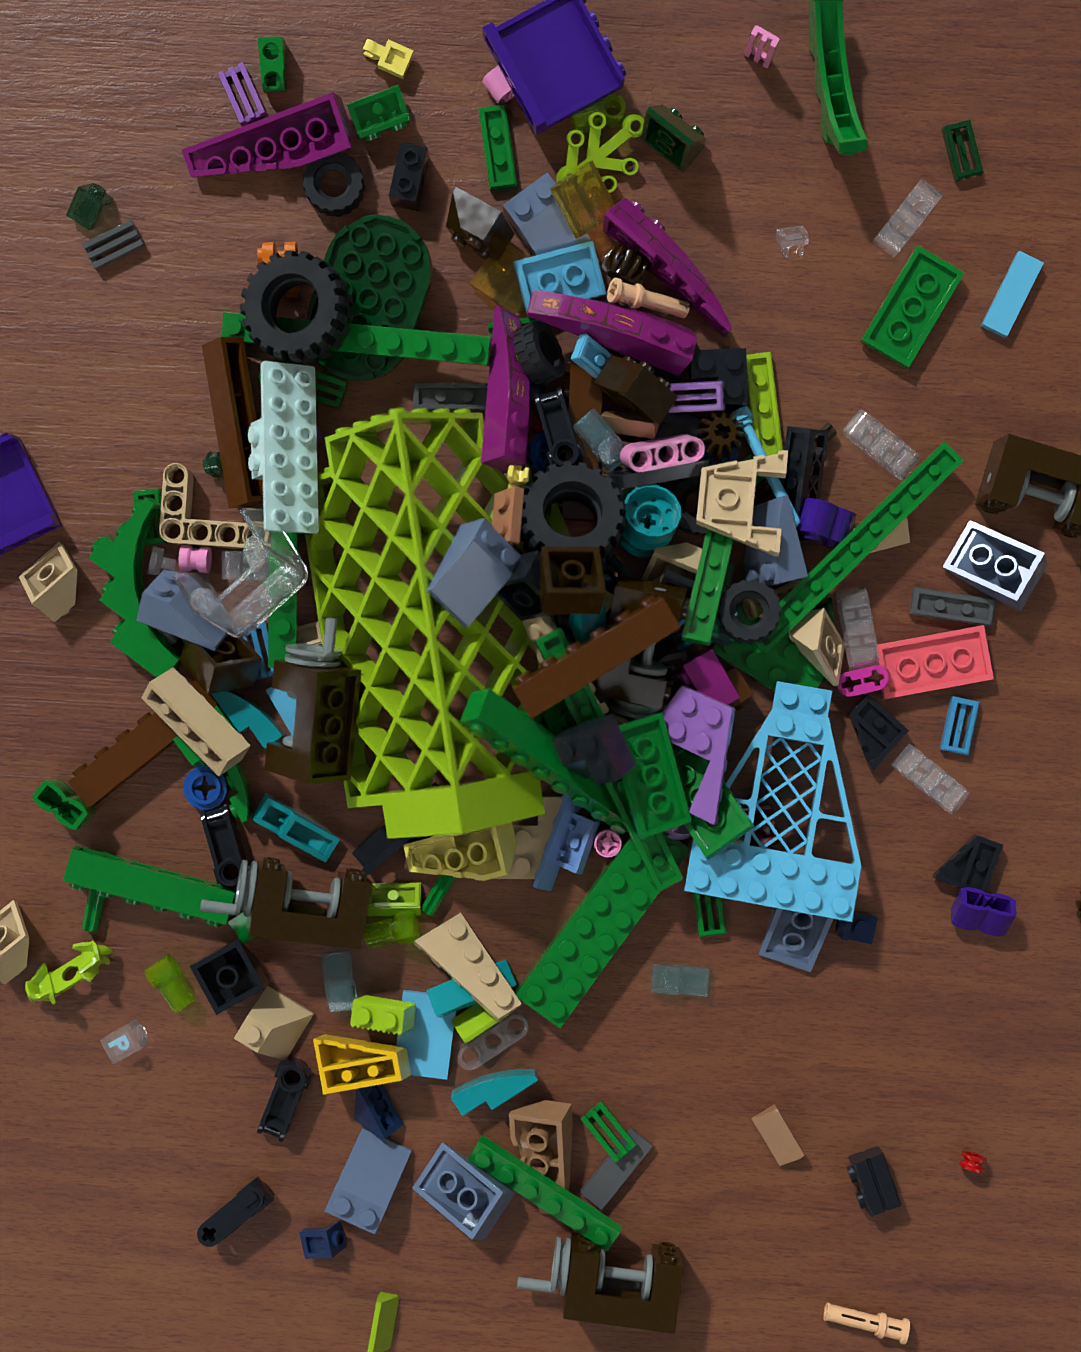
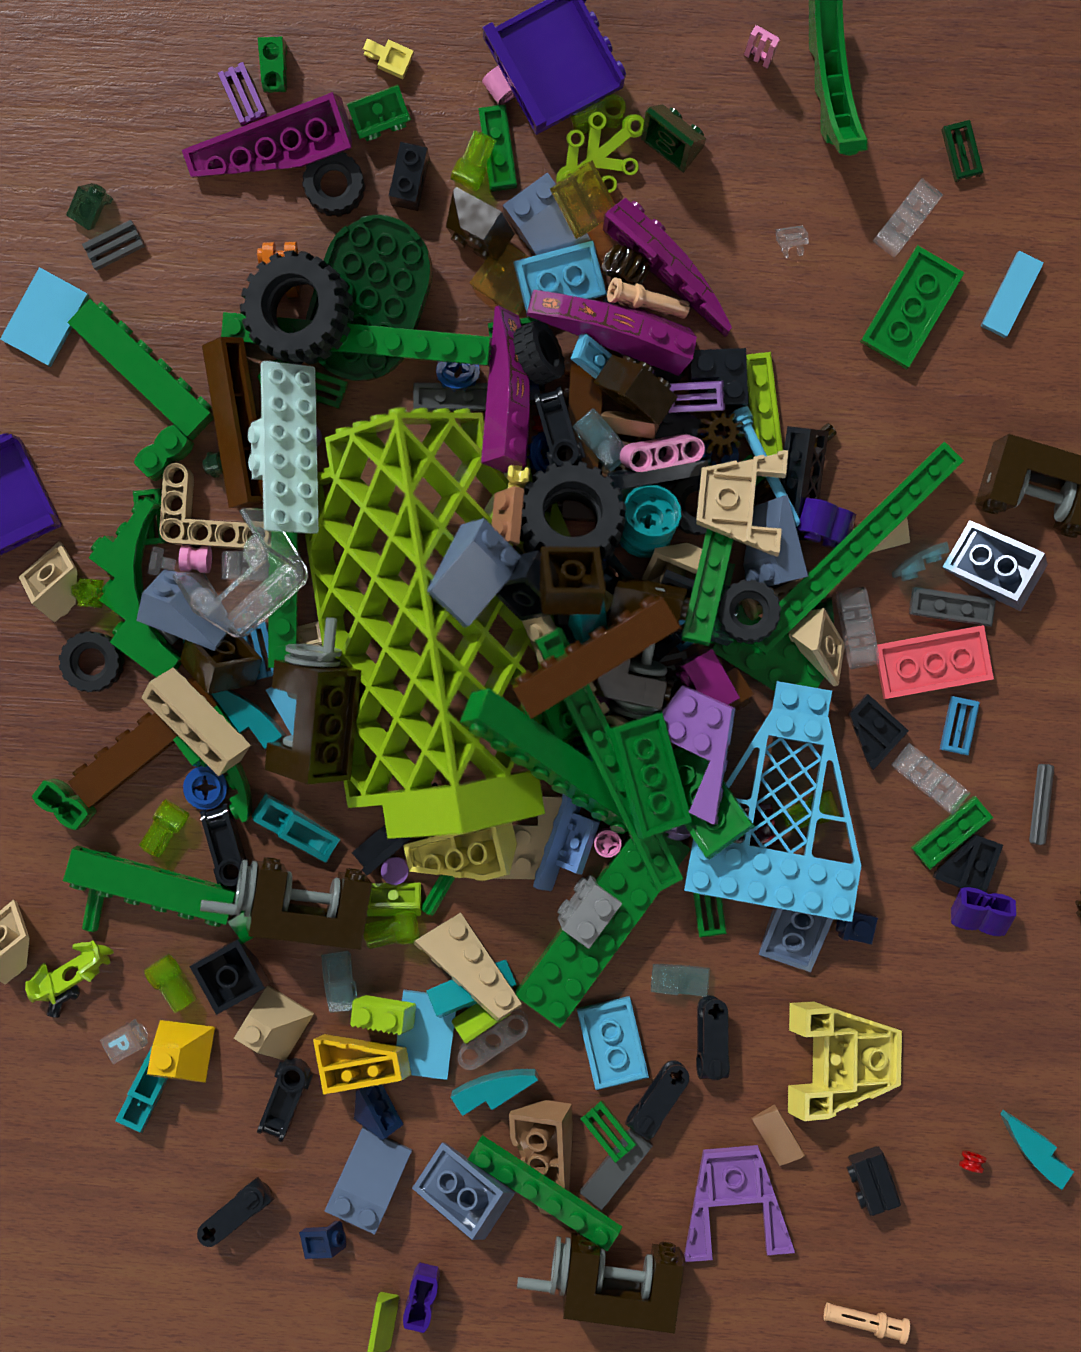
(42, 317): none -> medium azure tile
(54, 1010): none -> black arm
(70, 662): none -> black tyre
(88, 592): none -> clear neon green piece
(141, 369): none -> green brick
(141, 1098): none -> teal slope
(167, 821): none -> clear neon green piece
(169, 447): none -> green brick
(181, 1051): none -> yellow slope
(394, 870): none -> medium lavender tile
(421, 1297): none -> dark purple brick
(446, 370): none -> blue gear
(470, 168): none -> clear neon green piece
(587, 911): none -> light grey bracket
(595, 750): black slope -> none
(612, 1043): none -> medium azure tile
(658, 1100): none -> black piece
(712, 1039): none -> black piece
(734, 1178): none -> medium lavender wing
(797, 811): none -> clear neon green piece
(850, 1060): none -> light yellow wedge
(865, 687): dark pink beam -> none
(881, 445): clear beam -> none
(911, 566): none -> clear light blue slope
(952, 832): none -> green tile
(1037, 1150): none -> teal slope
(1041, 804): none -> dark grey axle

